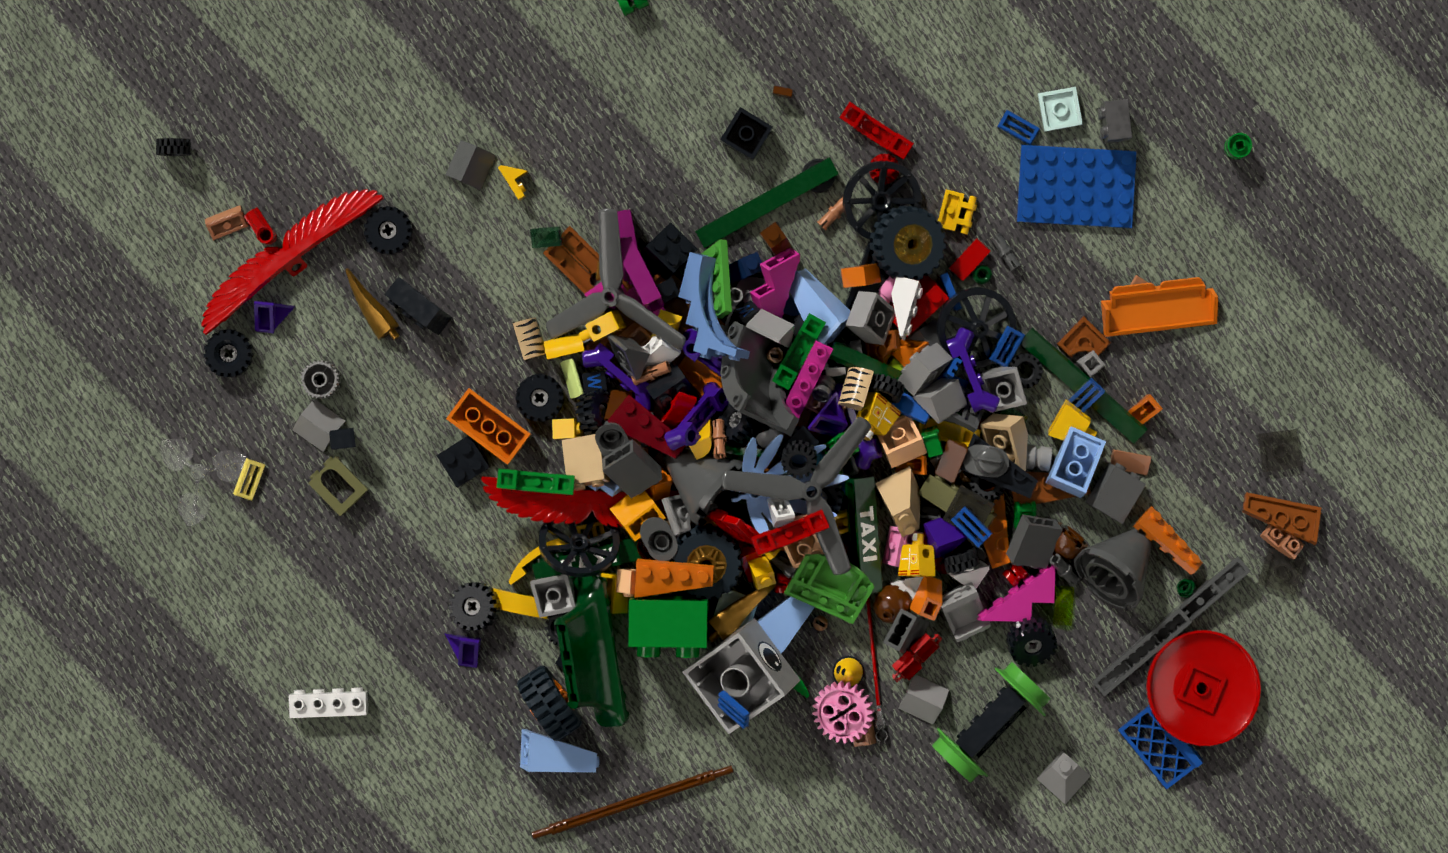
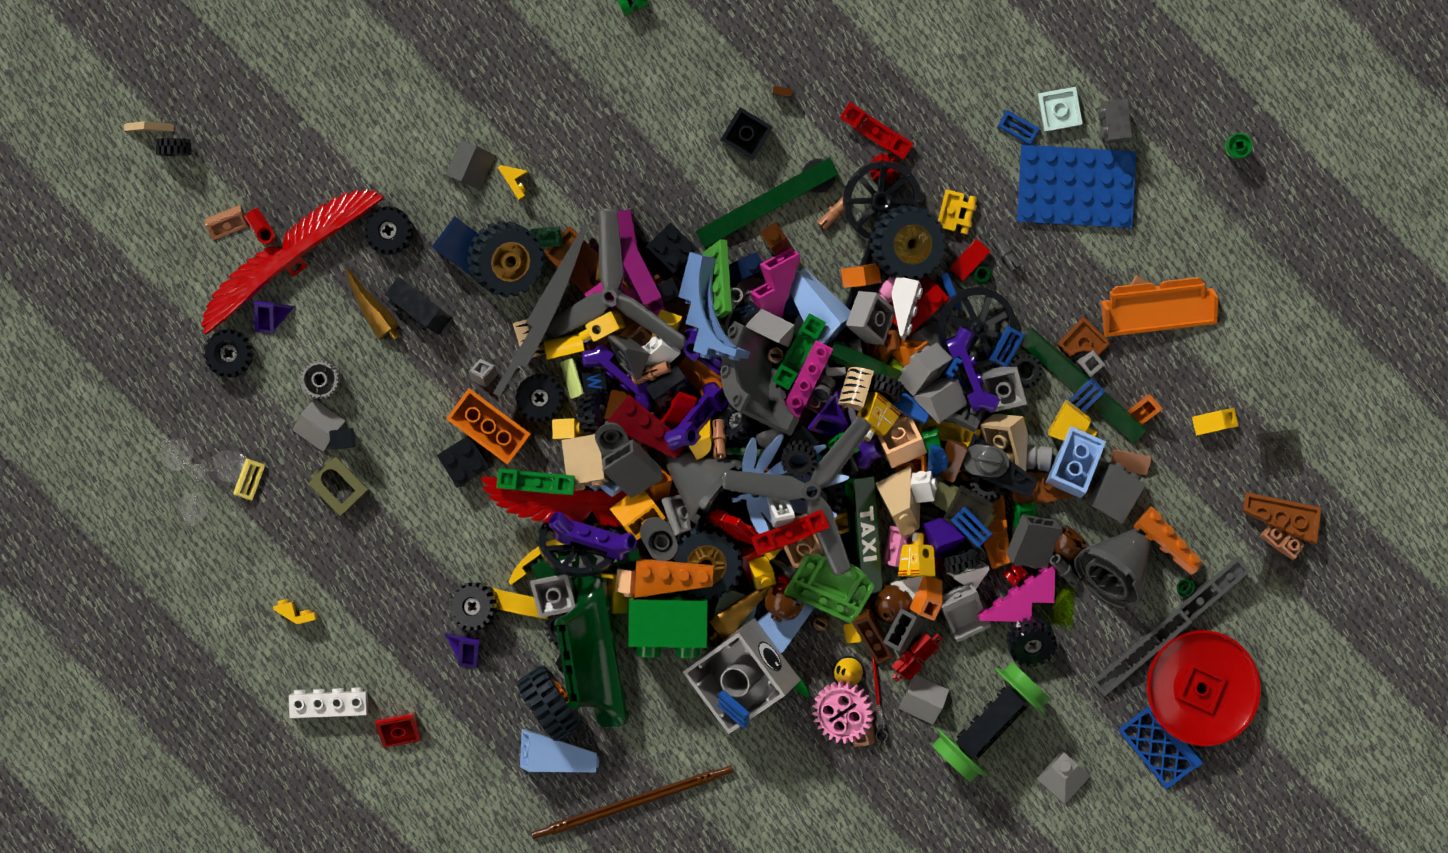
(148, 126): none -> tan tile
(289, 611): none -> yellow slope
(398, 729): none -> red slope
(455, 243): none -> dark blue slope
(483, 373): none -> light grey slope
(505, 258): none -> black wheel
(542, 314): none -> dark grey slope
(570, 531): none -> dark purple plate
(782, 605): none -> reddish brown cylinder
(851, 634): none -> yellow slope
(873, 636): none -> reddish brown slope
(923, 486): none -> white brick
(937, 460): none -> blue tile
(1215, 421): none -> yellow slope

